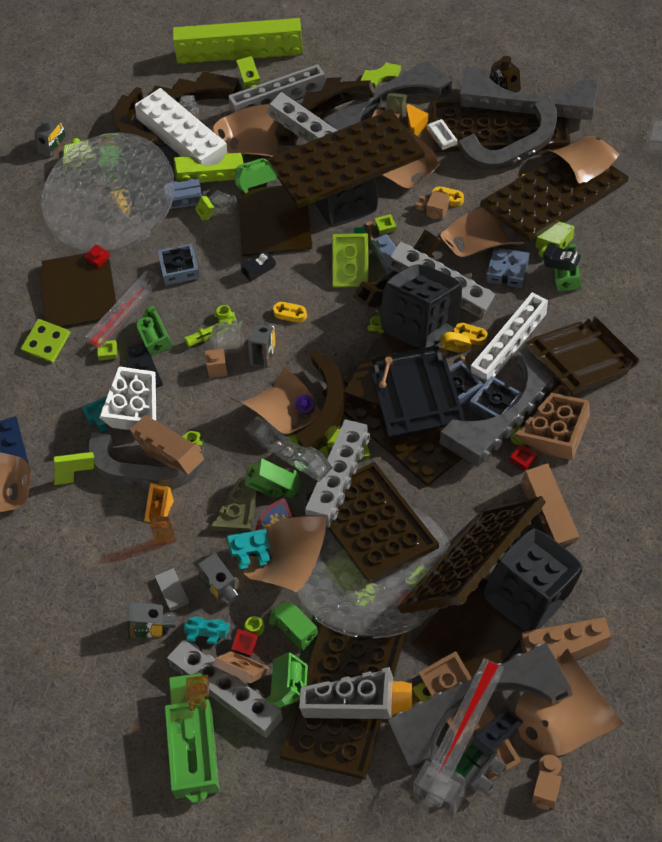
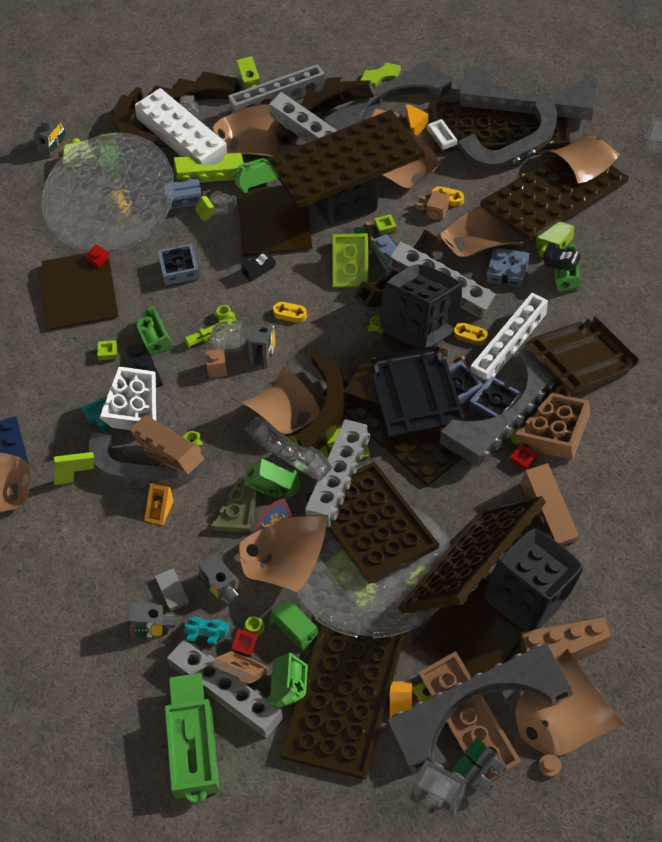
(45, 340): lime tile -> none
(123, 309): clear tile -> none
(162, 530): clear orange tile -> none
(197, 690): clear orange plate -> none
(238, 40): lime brick -> none
(249, 543): teal plate -> none
(305, 404): dark purple tile -> none
(354, 697): light grey wedge -> none
(388, 360): medium nougat hinge -> none
(396, 102): olive brick -> none
(455, 342): yellow beam -> none
(465, 722): clear tile -> none
(497, 732): black tile -> none
(506, 74): dark brown torso -> none
(546, 790): medium nougat brick -> none

